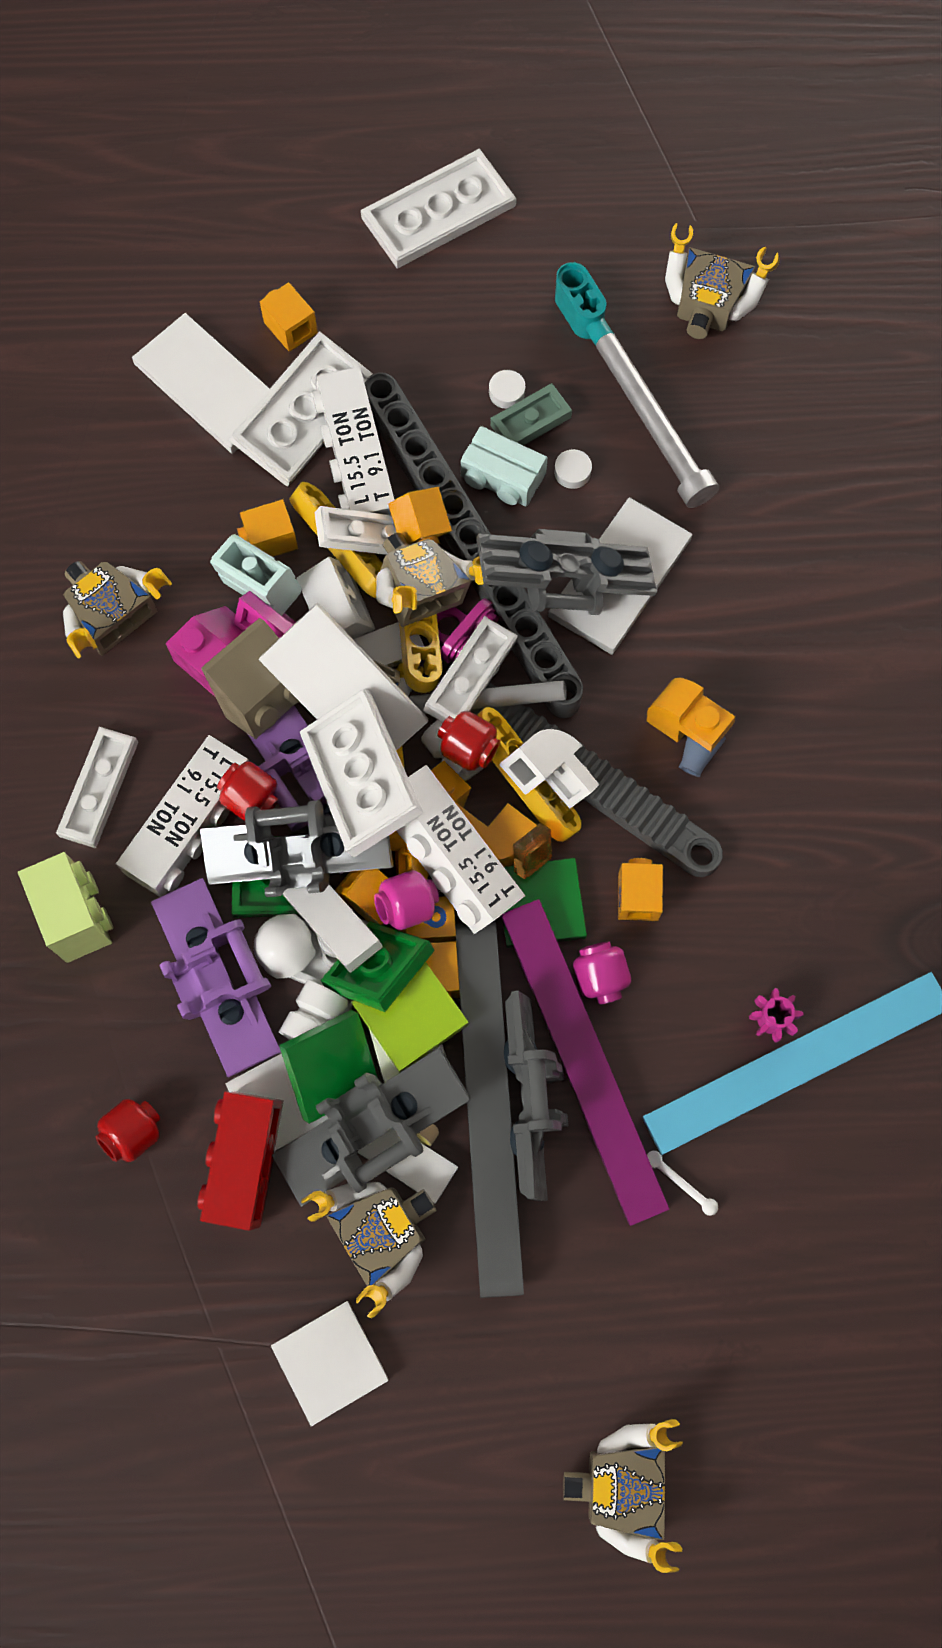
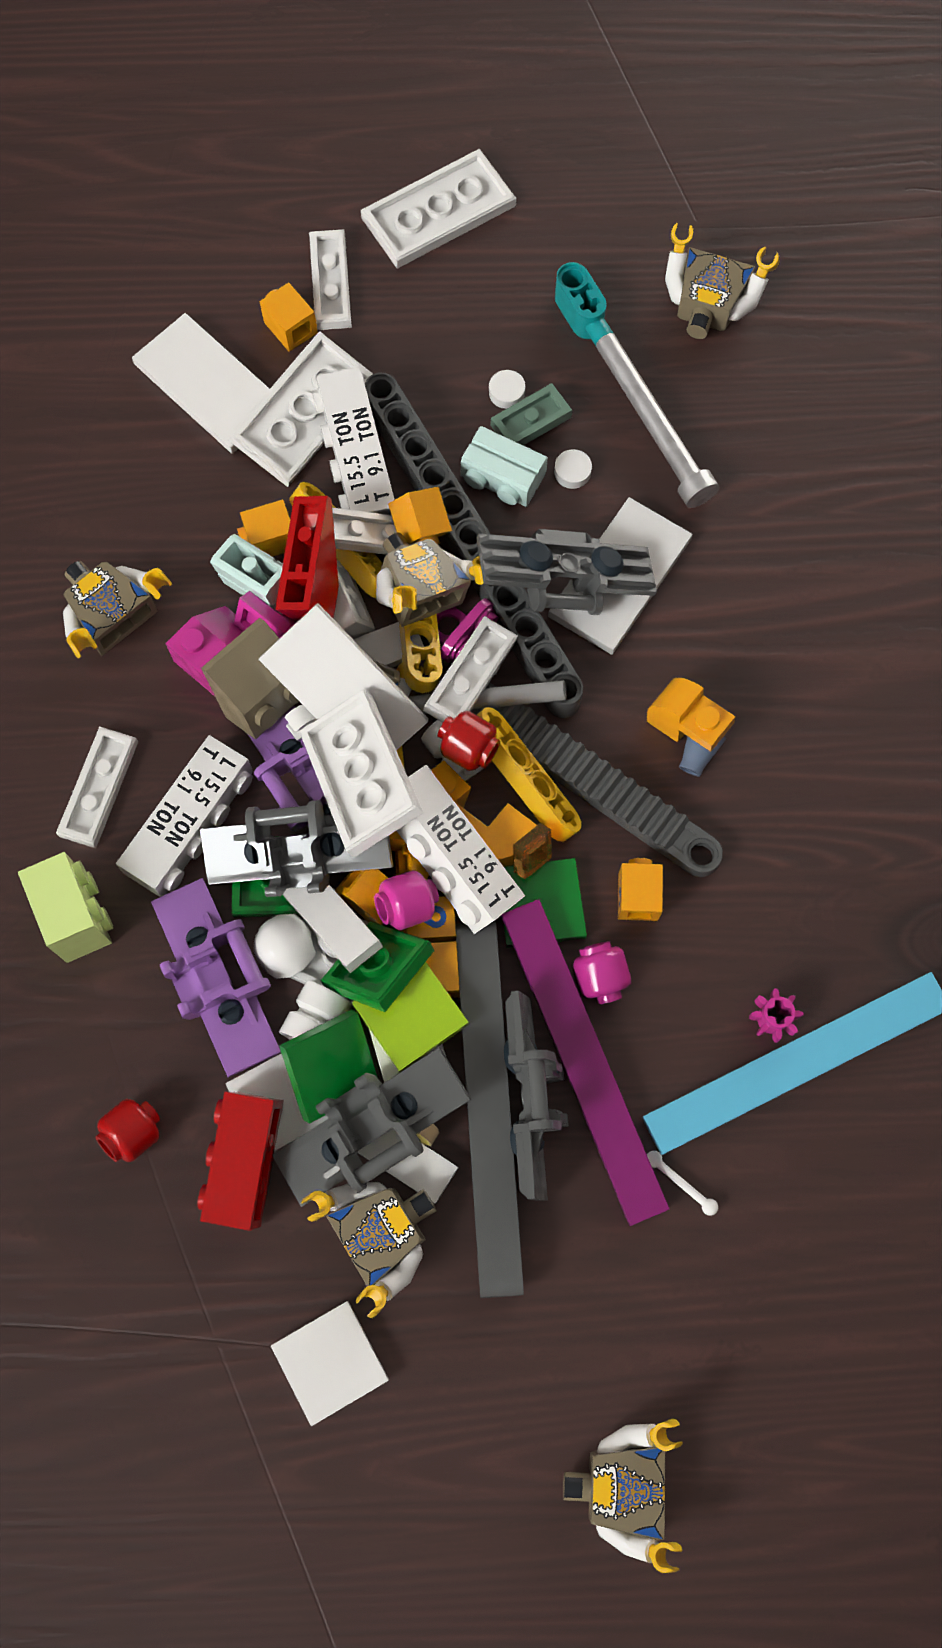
(247, 787): red head -> none
(298, 720): none -> white piece
(309, 559): none -> red slope
(330, 279): none -> white tile
(551, 758): white brick -> none

